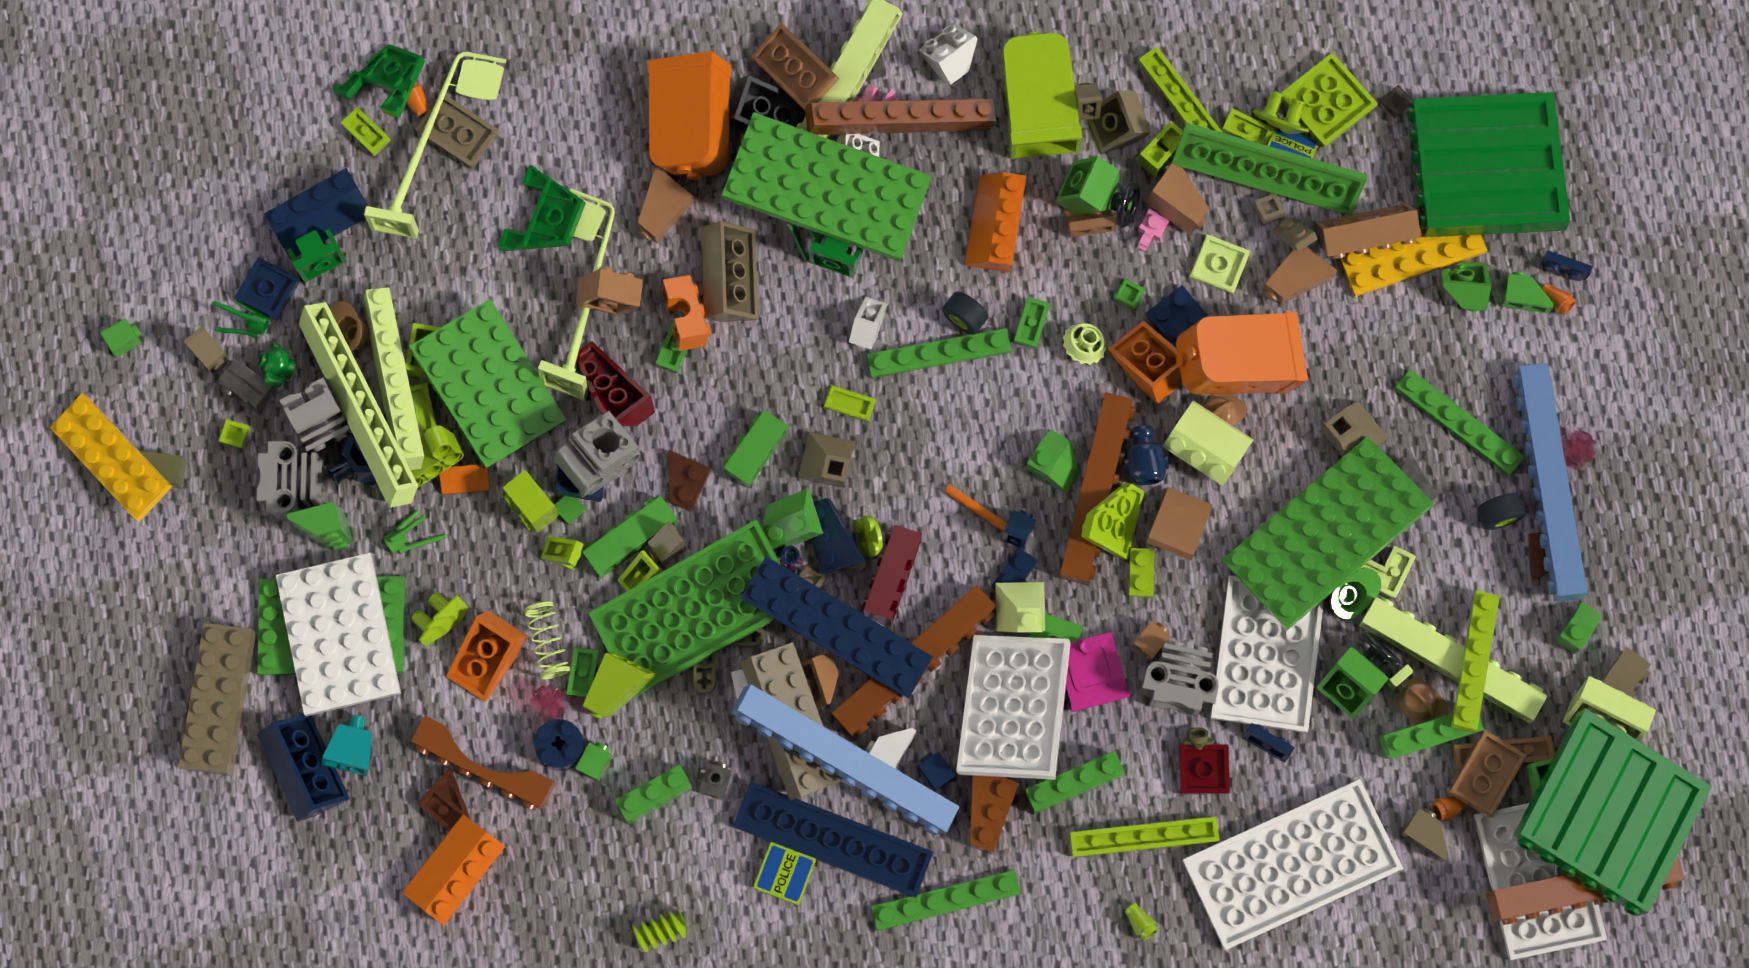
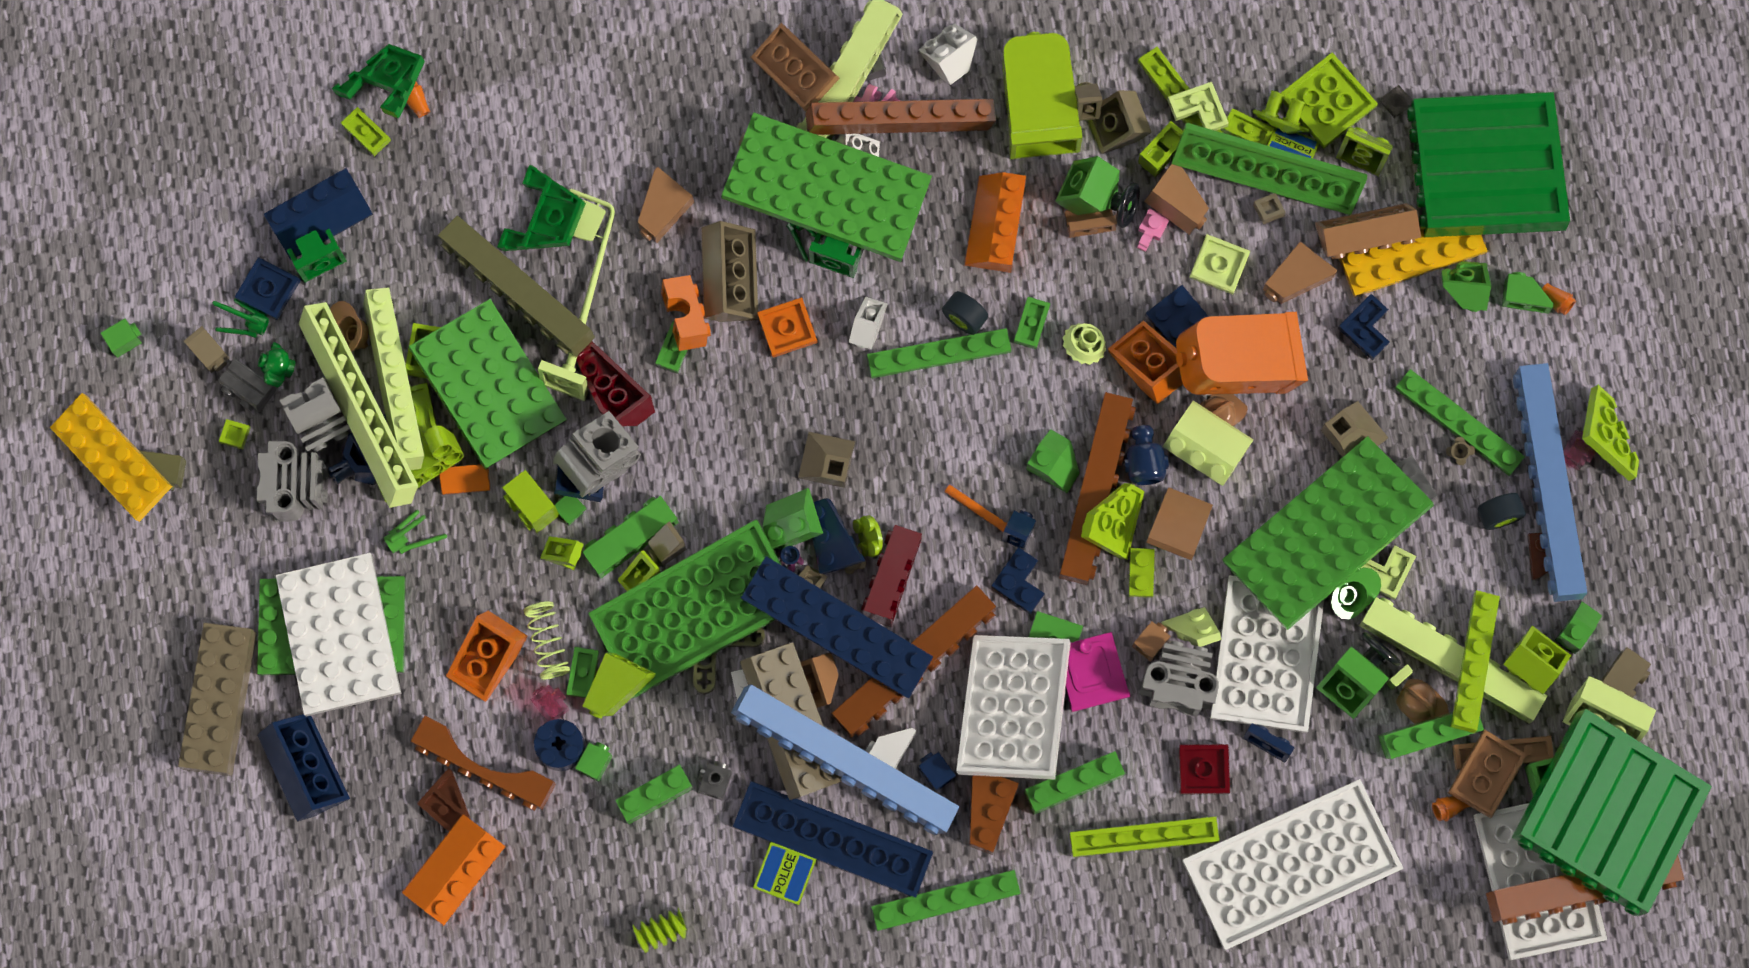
(324, 525): bright green slope -> none
(349, 747): teal torso -> none
(448, 617): lime connector -> none
(459, 132): dark tan plate -> none
(476, 81): yellowish green piece -> none
(516, 286): none -> olive brick
(609, 291): medium nougat brick -> none
(685, 480): copper wing -> none
(689, 114): orange piece -> none
(755, 448): bright green brick -> none
(764, 99): black slope -> none
(787, 327): none -> orange plate
(849, 403): lime tile -> none
(1020, 607): yellowish green slope -> none
(1129, 294): bright green tile -> none
(1141, 922): lime cone -> none
(1194, 627): none -> yellowish green wing
(1198, 737): olive plate -> none
(1201, 101): none -> yellowish green plate
(1294, 234): dark tan plate -> none
(1360, 328): none -> dark blue plate
(1364, 150): none -> lime slope
(1426, 833): dark tan slope -> none
(1460, 457): none -> dark tan plate
(1537, 660): none -> lime brick
(1558, 263): dark blue plate -> none
(1608, 435): none -> lime plate

